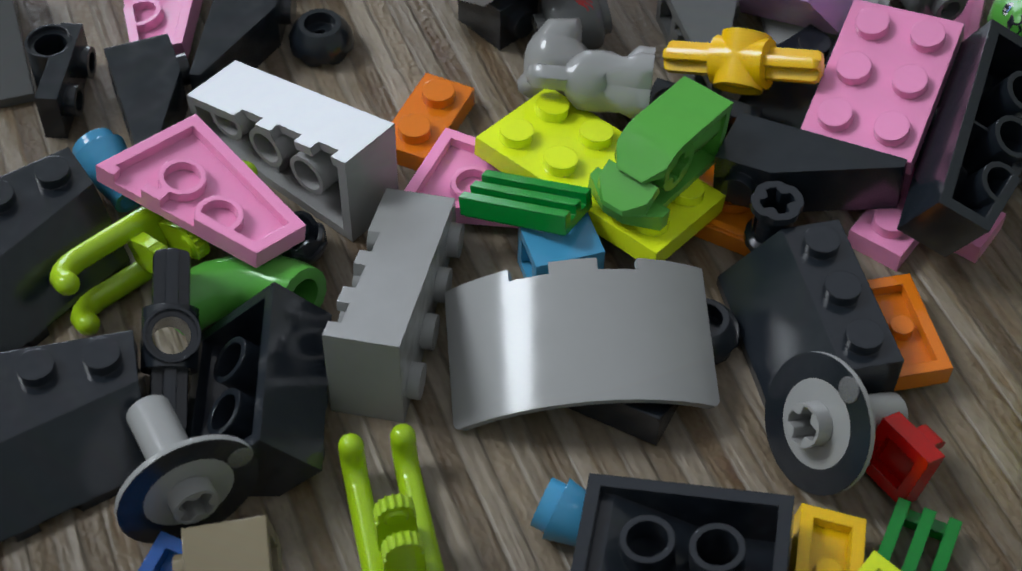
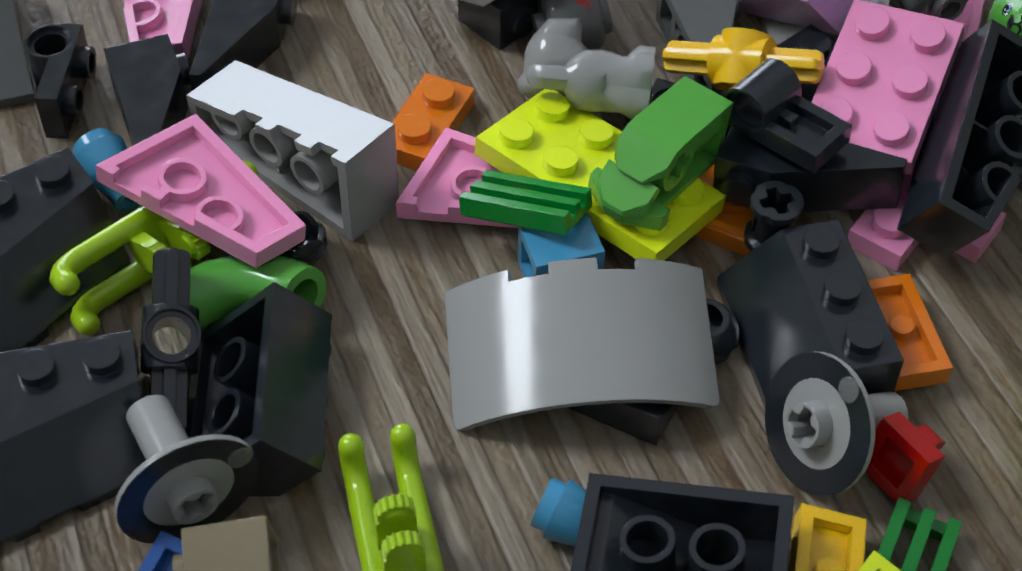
(321, 38): black plate -> none
(391, 307): light grey wedge -> none
(775, 114): none -> black plate

